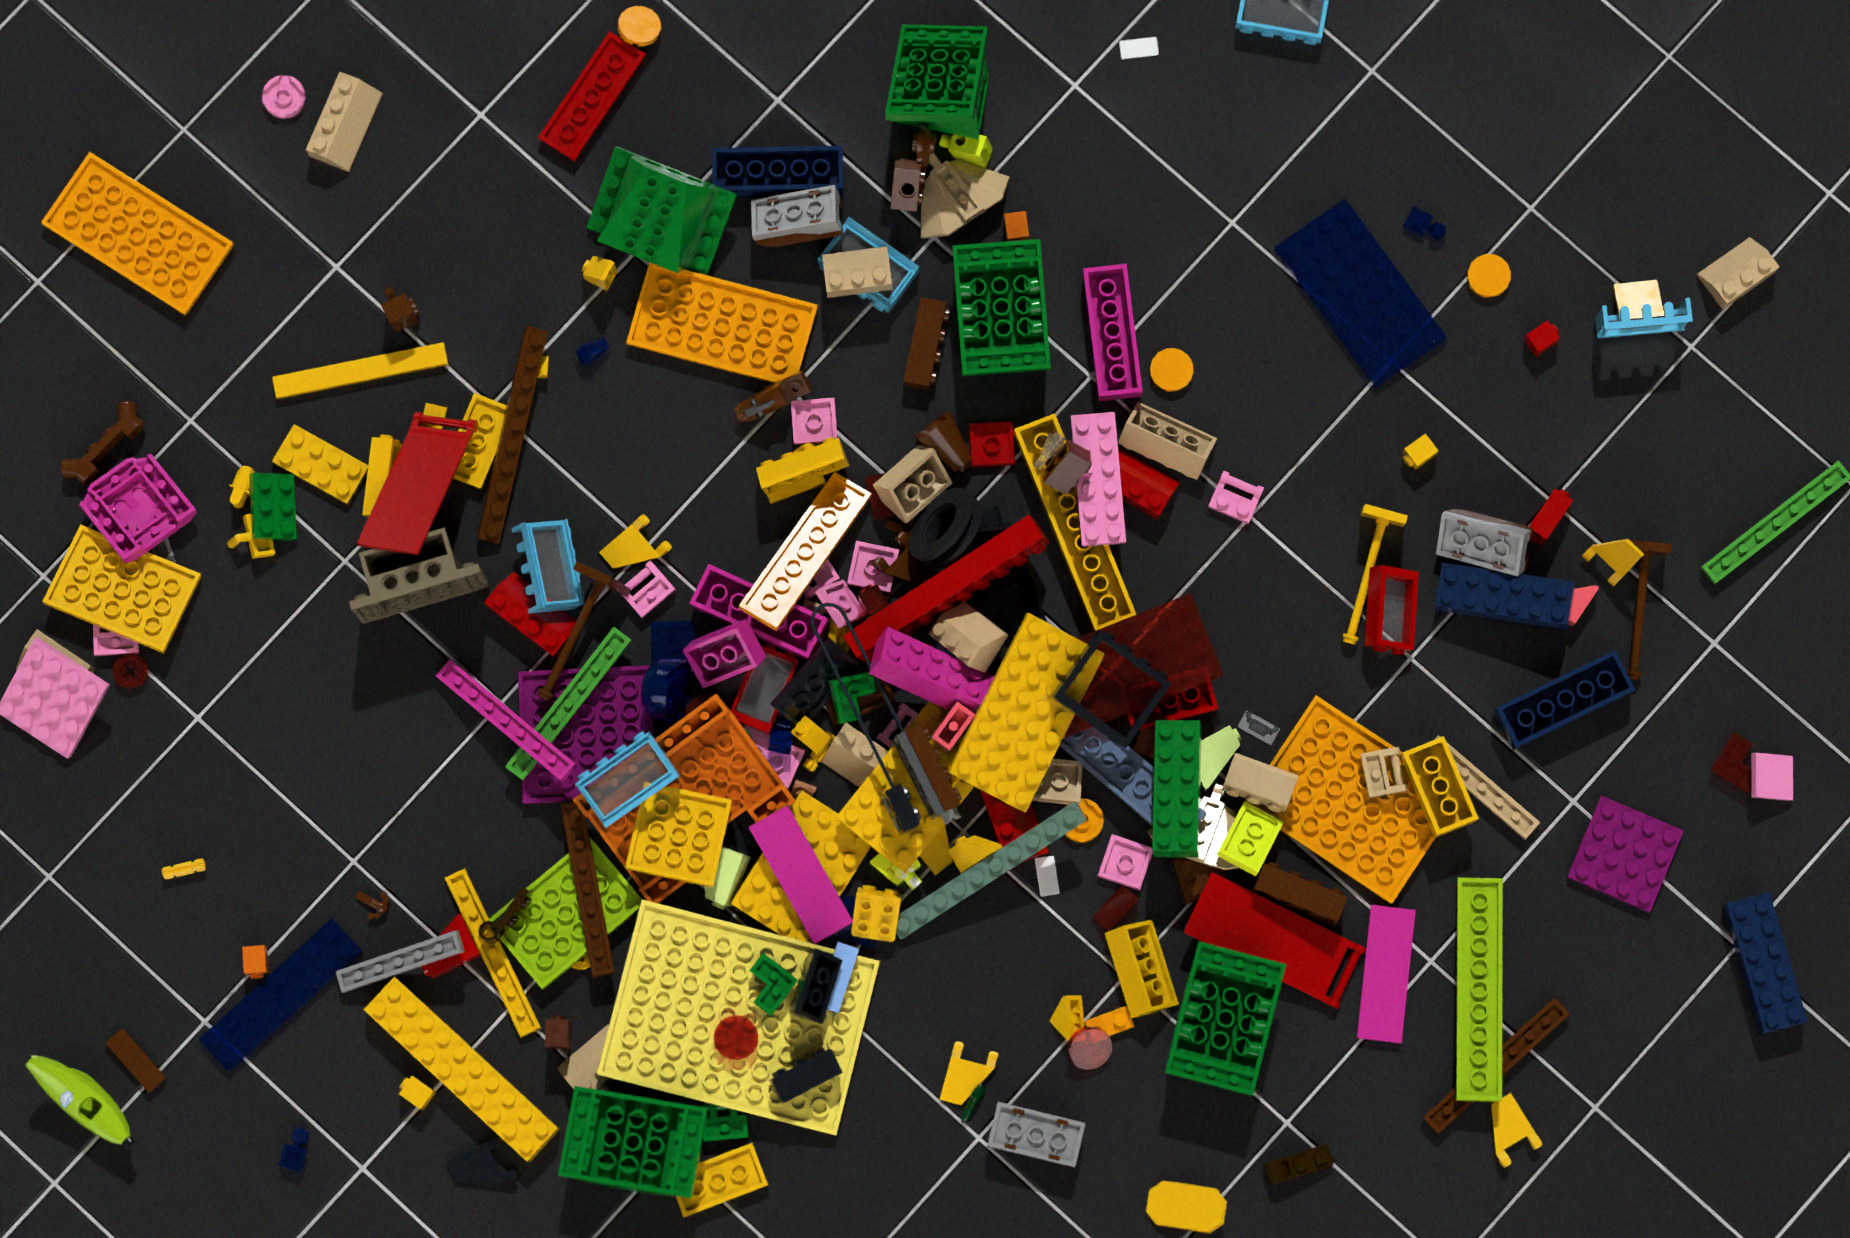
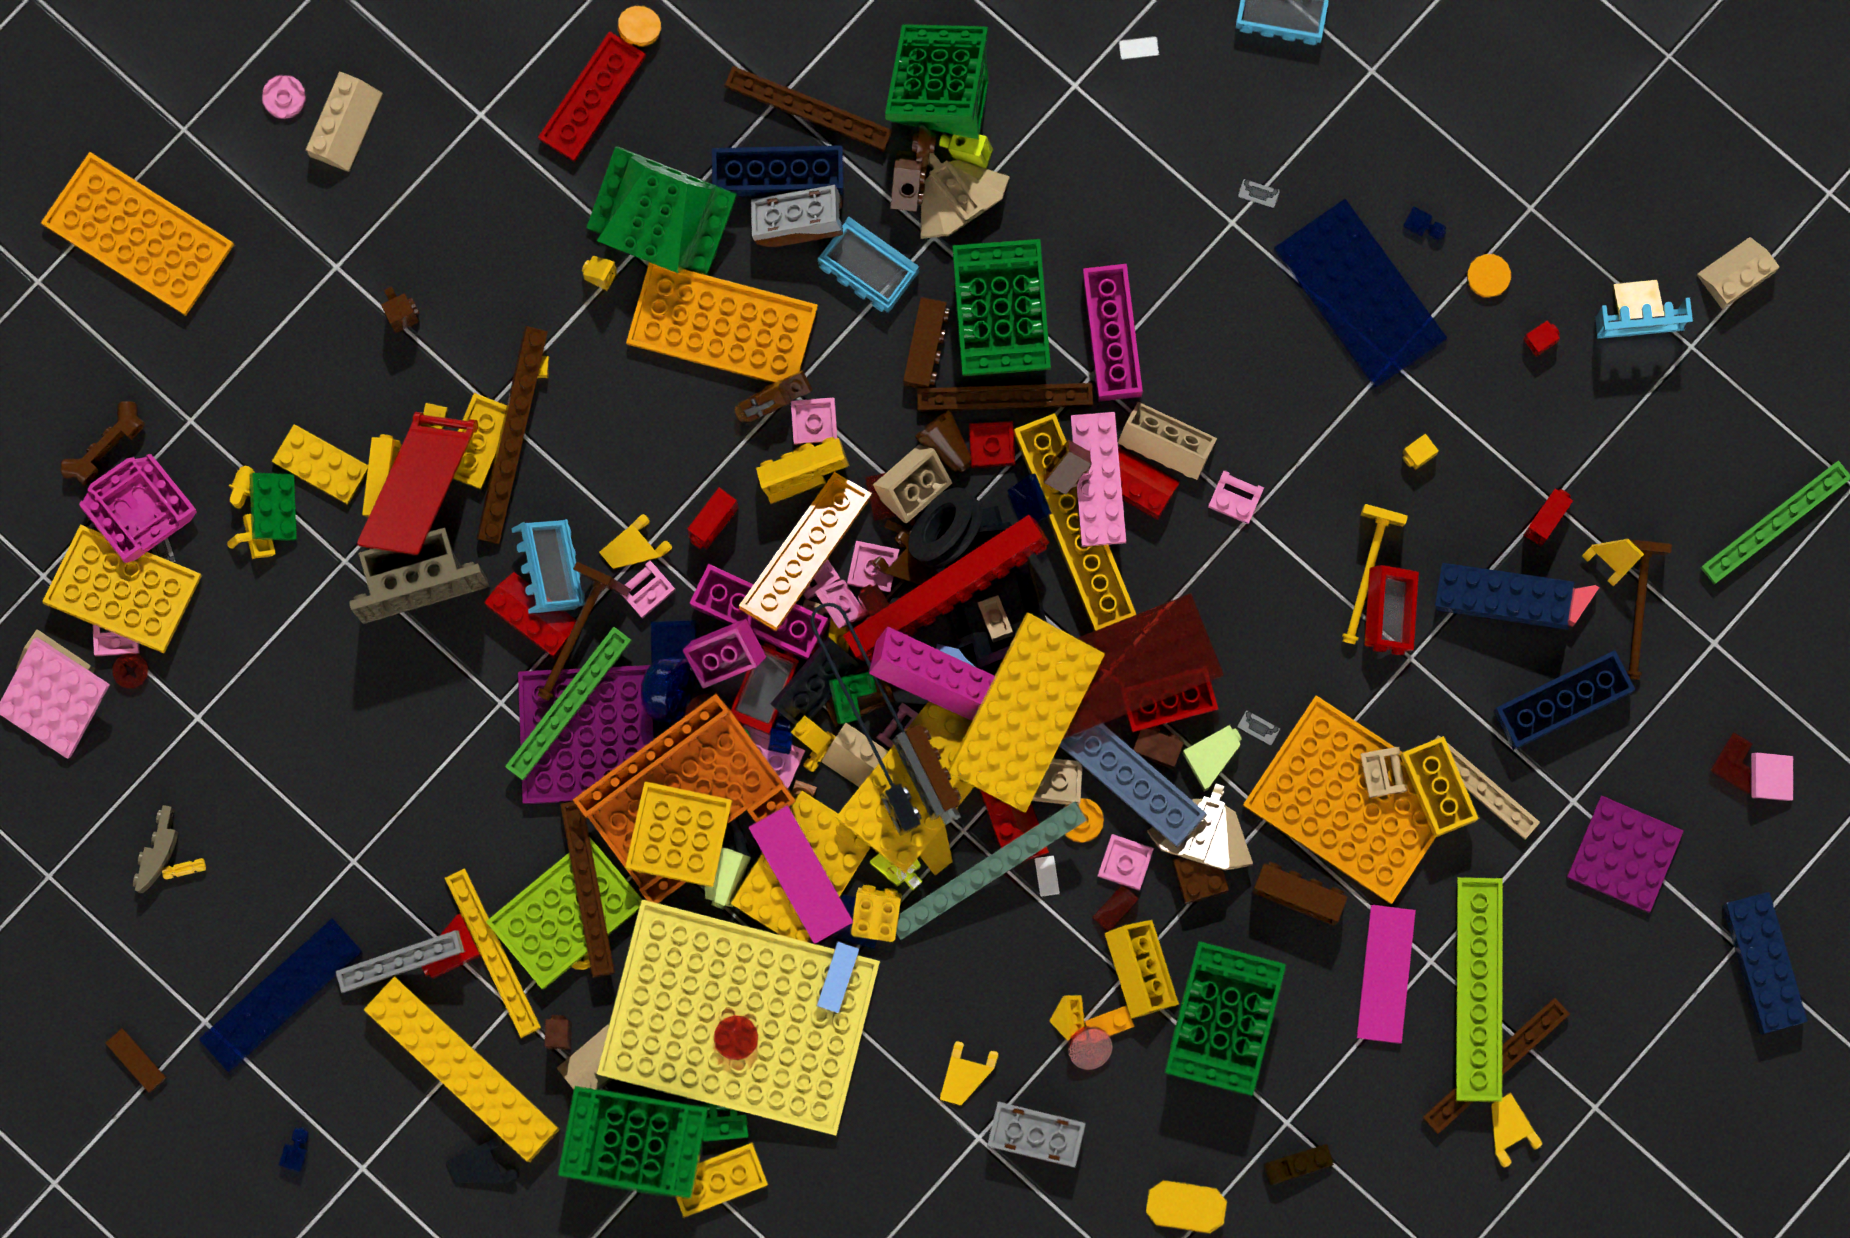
(81, 1099): lime piece -> none
(153, 860): none -> dark tan slope
(255, 961): orange brick -> none
(360, 370): yellow tile -> none
(381, 907): reddish brown piece -> none
(416, 1092): yellow brick -> none
(506, 720): dark pink plate -> none
(509, 917): dark brown plate -> none
(591, 350): clear blue cone -> none
(626, 778): window -> none
(712, 519): none -> red window
(777, 982): green plate -> none
(805, 1075): black brick -> none
(808, 108): none -> reddish brown plate
(815, 986): black slope -> none
(857, 272): tan slope -> none
(951, 727): coral slope -> none
(969, 636): tan slope -> none
(972, 851): yellow slope -> none
(975, 1097): dark green piece -> none
(995, 619): none -> tan plate
(1005, 397): none -> reddish brown plate
(1016, 226): orange brick -> none
(1029, 499): none -> clear blue tile
(1051, 447): clear cone -> none
(1126, 652): black window -> none
(1171, 369): light orange tile -> none
(1177, 788): green brick -> none
(1250, 838): neon yellow plate -> none
(1255, 926): red flag -> none
(1258, 193): none -> sticker
(1259, 783): tan slope -> none
(1484, 541): light grey piece -> none

